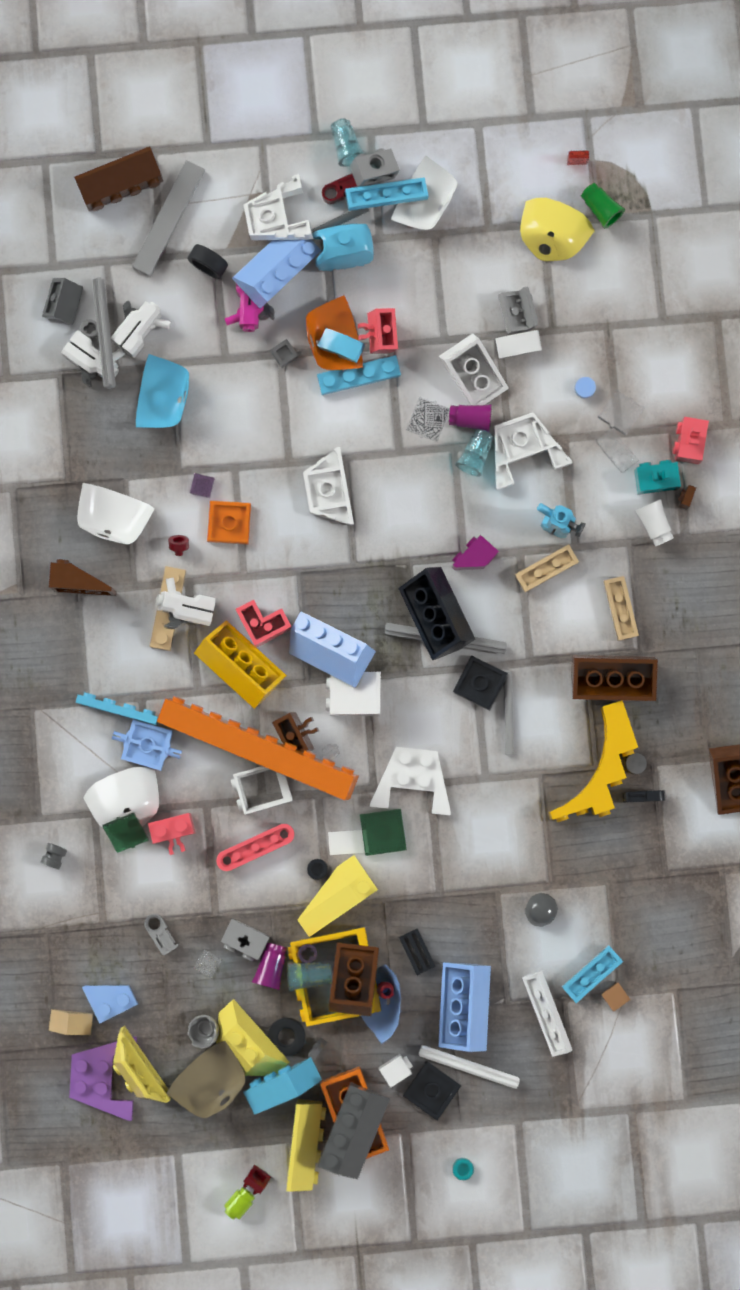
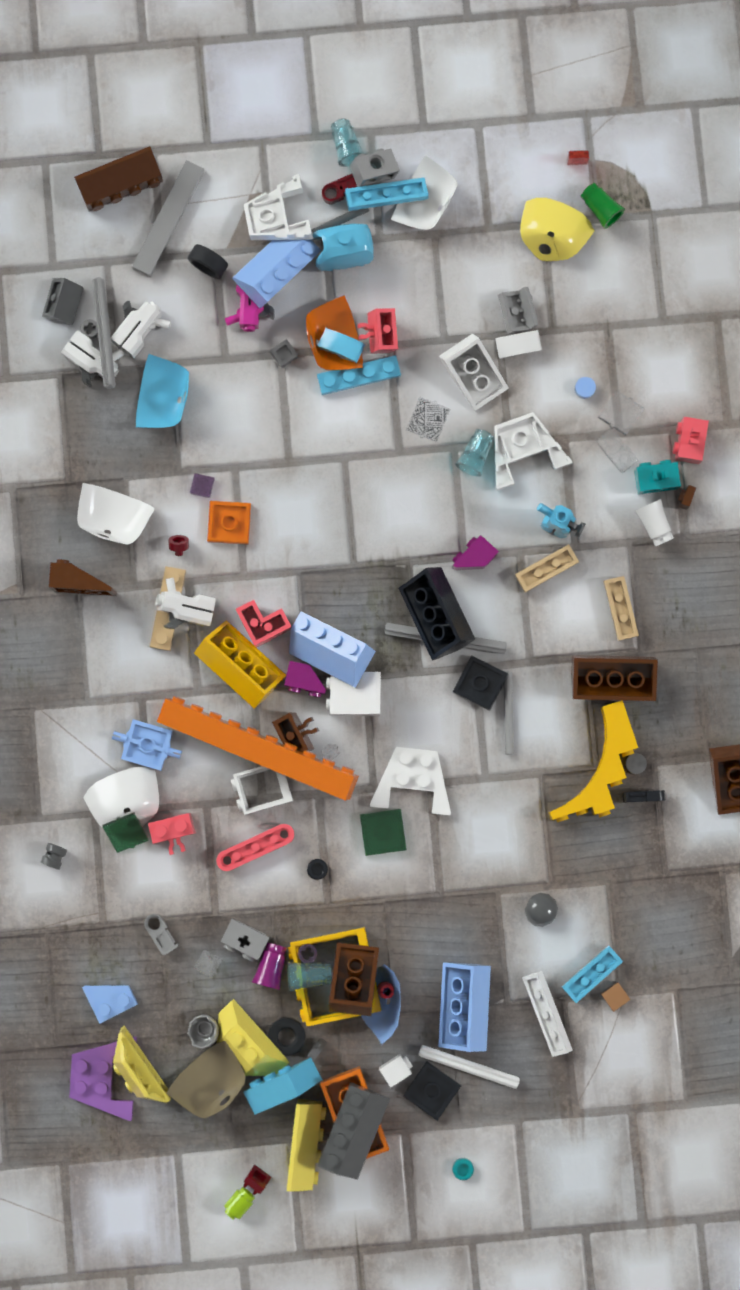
(71, 1022): tan slope -> none
(109, 706): medium azure plate -> none
(303, 677): none -> magenta slope
(328, 489): white wing -> none
(340, 893): light yellow wedge -> none
(346, 842): white sticker -> none
(424, 968): black tile -> none
(471, 416): magenta plant -> none

